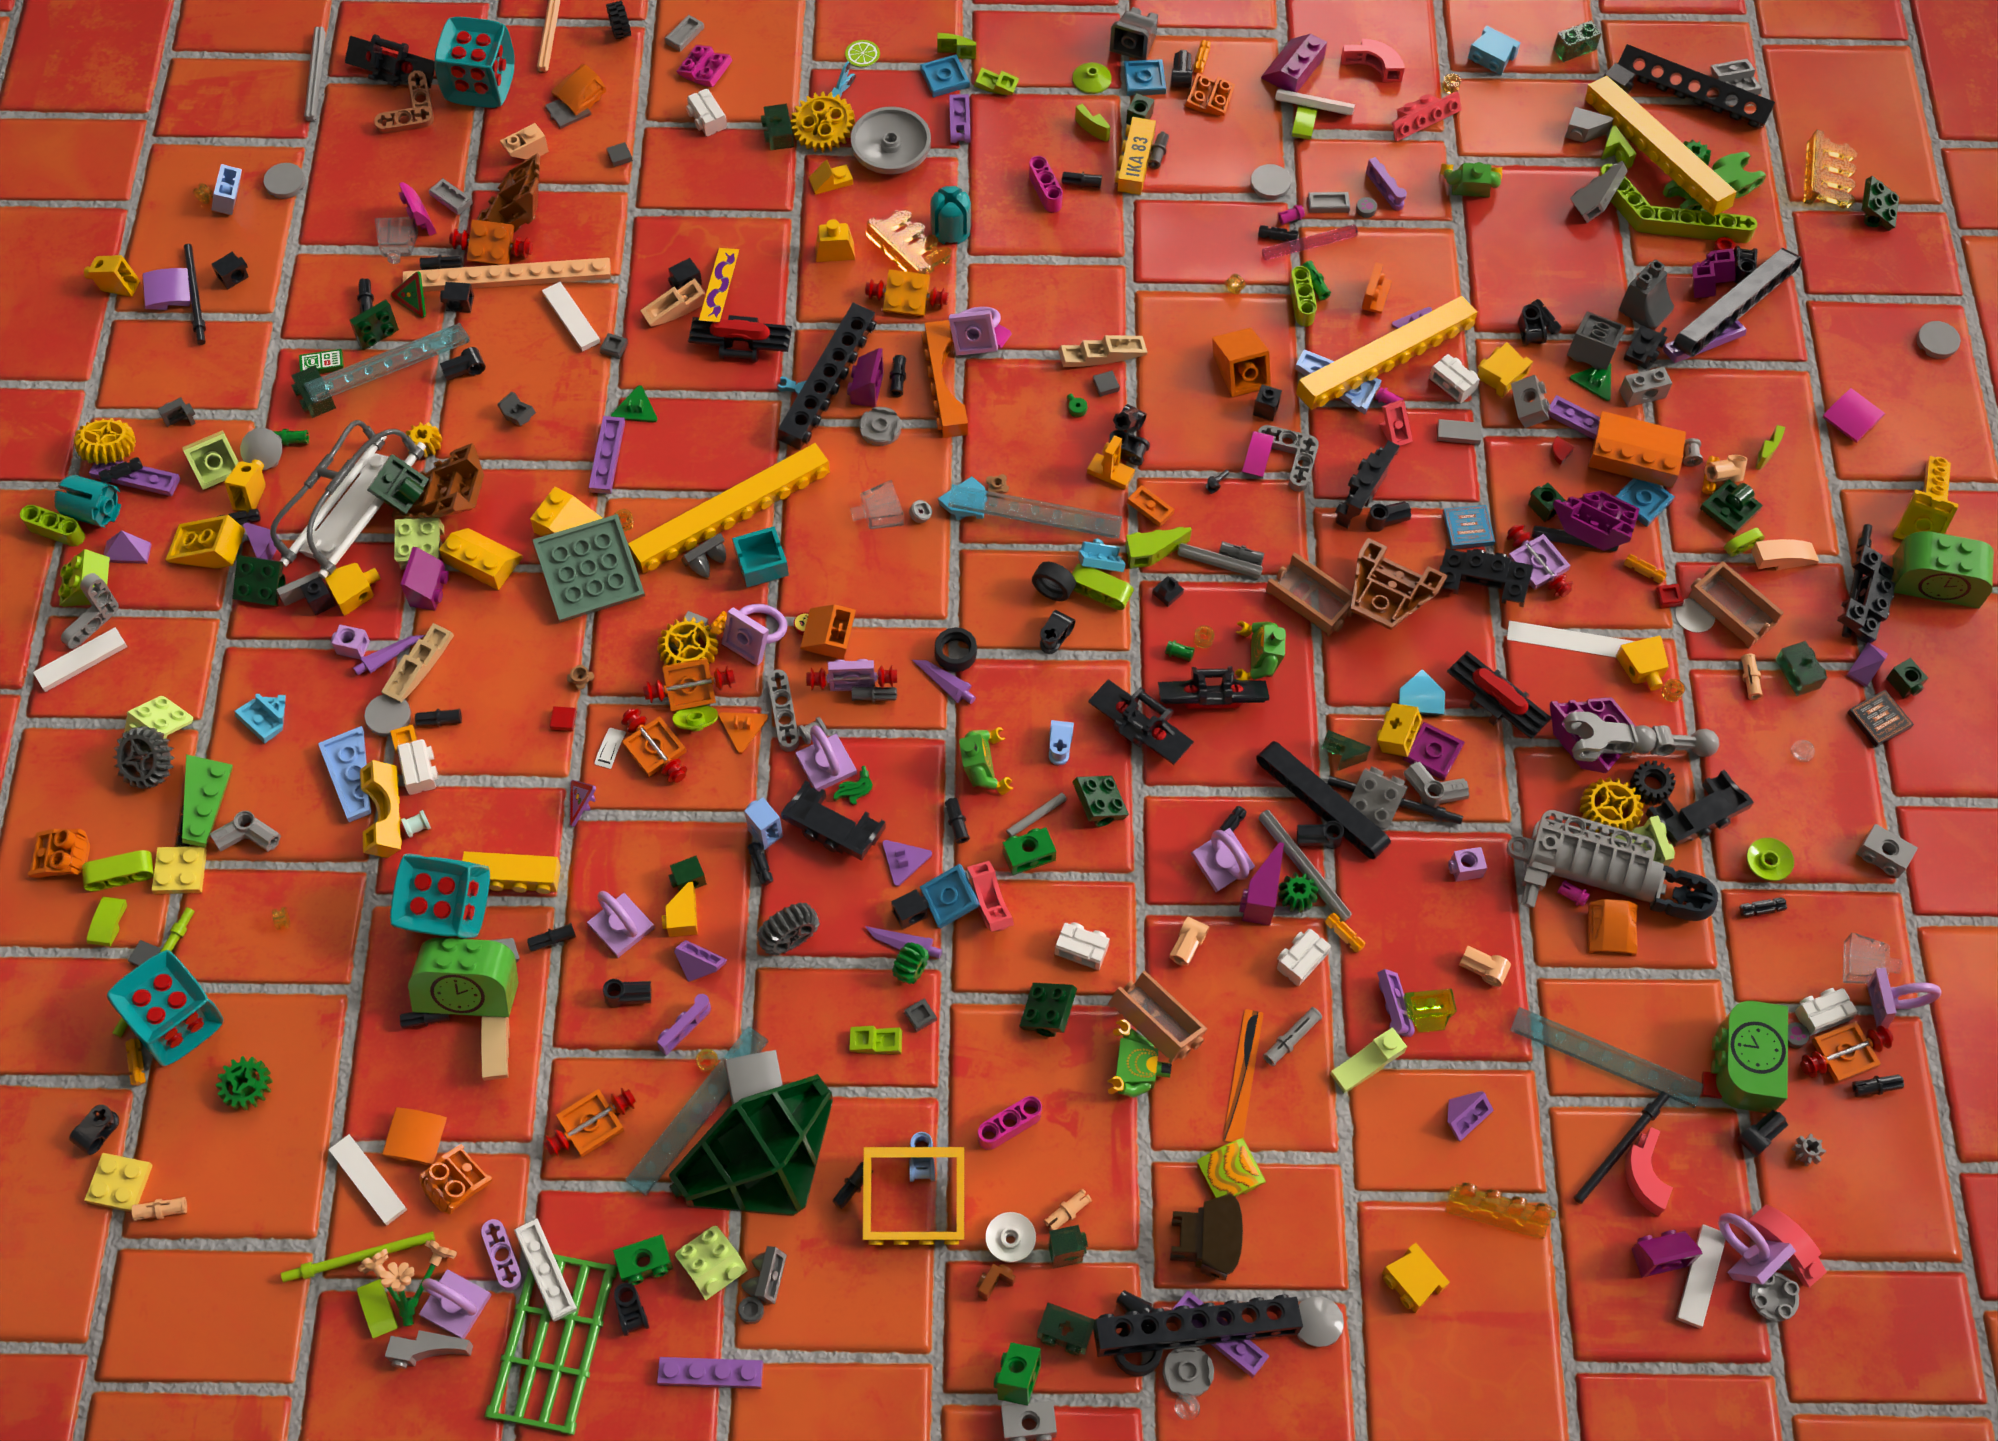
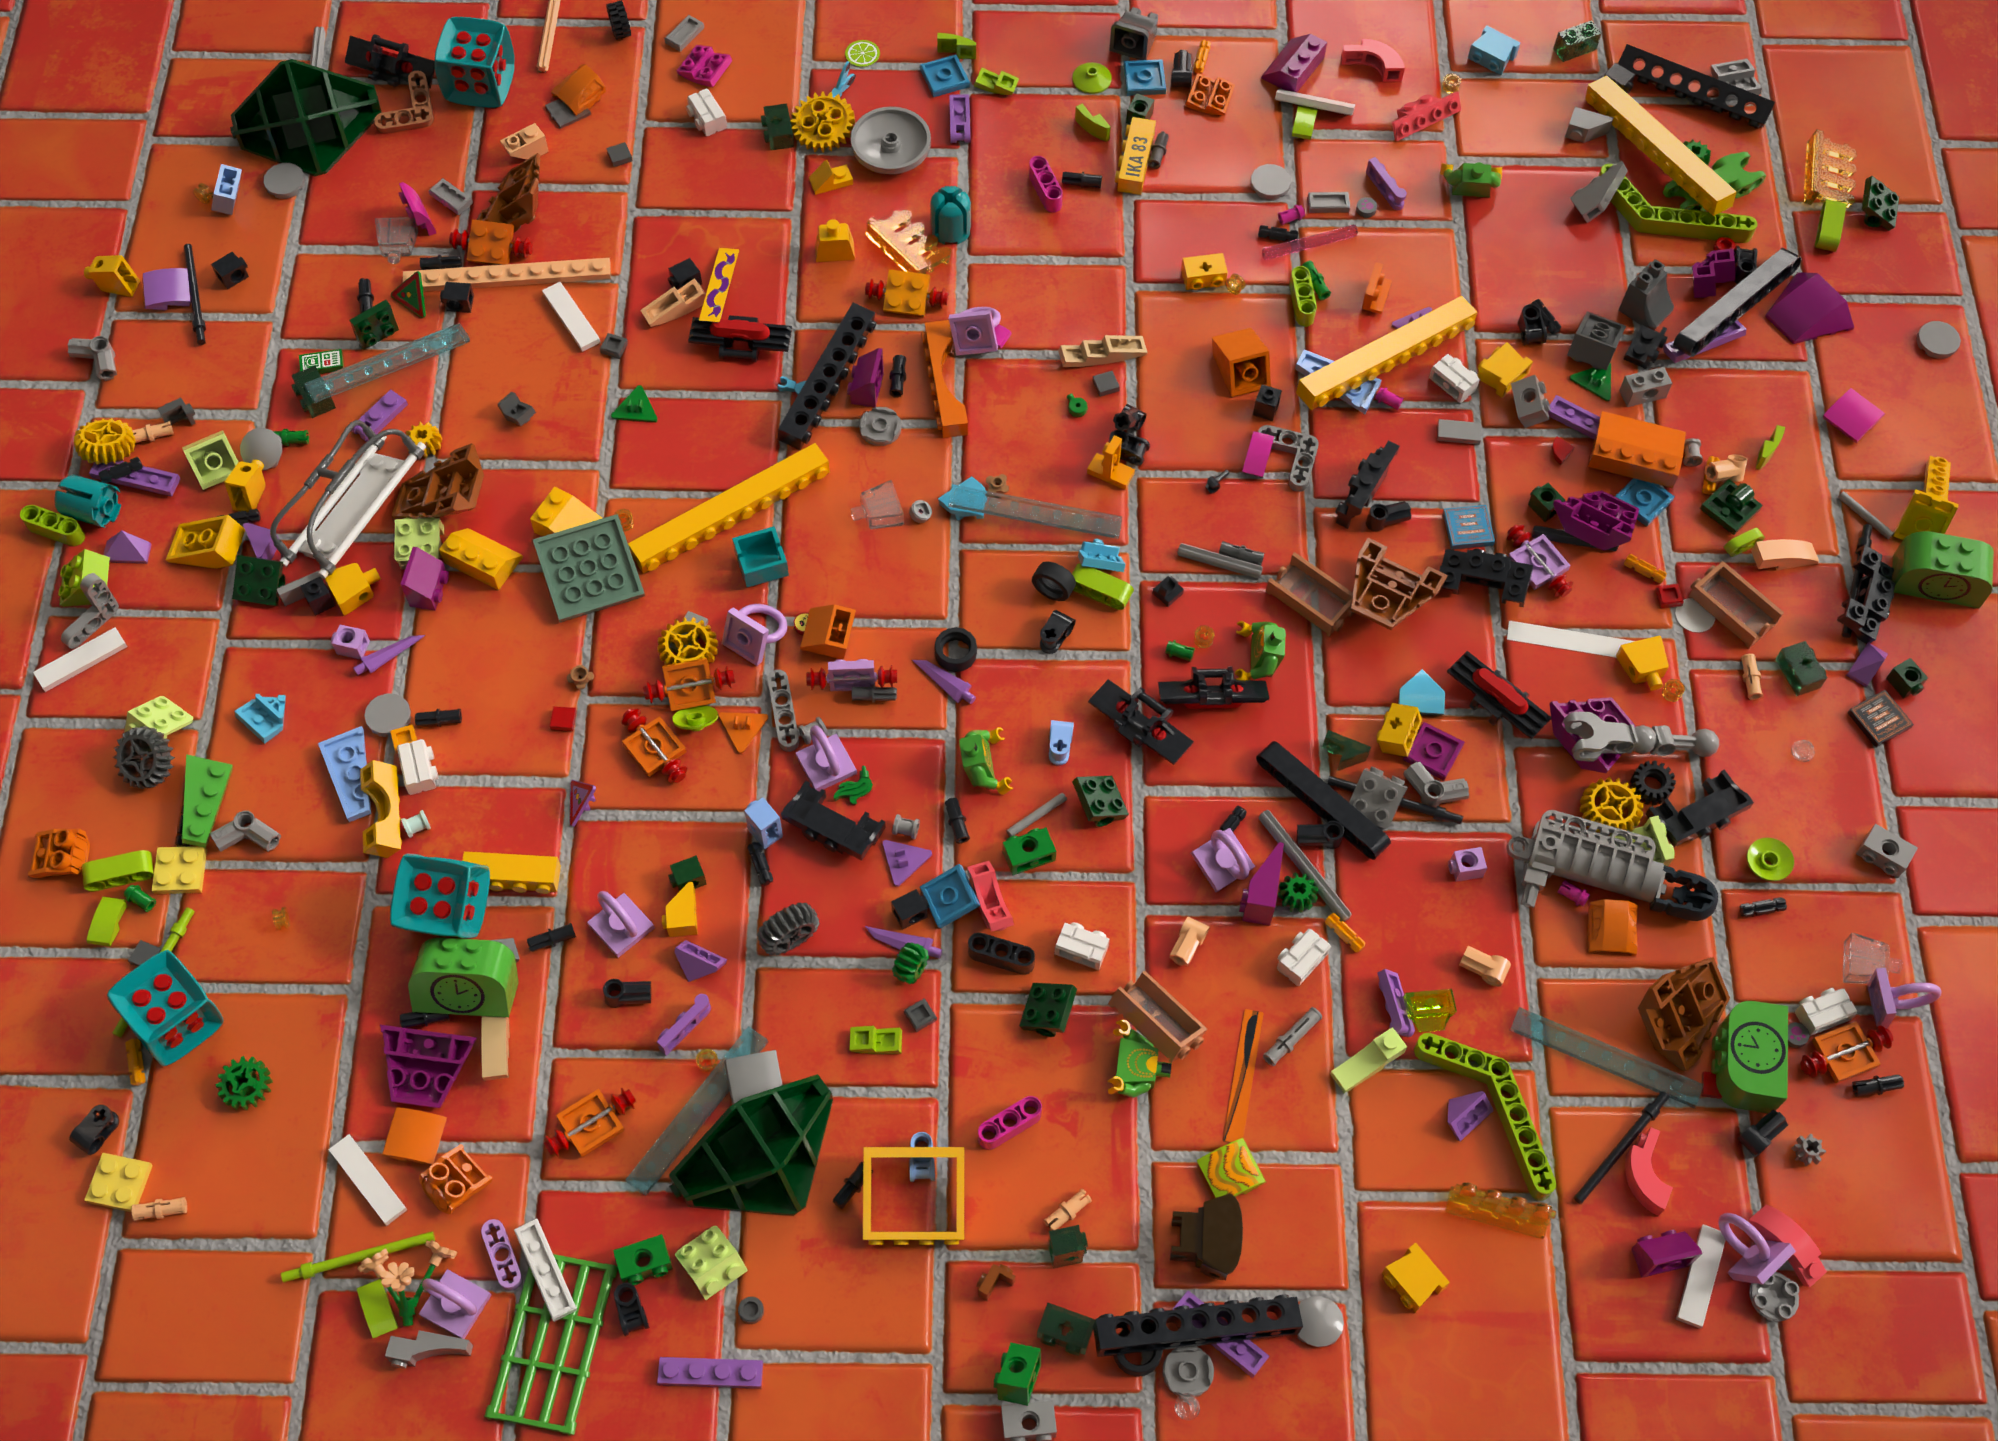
(96, 349): none -> light grey piece
(140, 898): none -> green pin
(152, 432): none -> light nougat pin
(304, 116): none -> dark green panel
(381, 413): none -> medium lavender plate
(398, 484): dark green plate -> none
(418, 663): tan slope -> none
(423, 1064): none -> magenta wedge
(468, 362): black piece -> none
(606, 455): medium lavender plate -> none
(609, 747): white sticker -> none
(698, 561): dark grey tile -> none
(719, 623): light orange axle -> none
(771, 1268): dark grey tile -> none
(906, 826): none -> light grey bush
(1009, 962): none -> black beam
(1010, 1225): white dish -> none
(1131, 1302): black cone -> none
(1150, 506): orange plate -> none
(1151, 547): lime slope -> none
(1204, 271): none -> yellow brick
(1396, 423): coral slope -> none
(1503, 1105): none -> lime beam
(1619, 146): lime slope -> none
(1682, 1010): none -> dark orange wedge
(1809, 309): none -> magenta wedge
(1830, 225): none -> lime beam
(1867, 516): none -> light grey bar

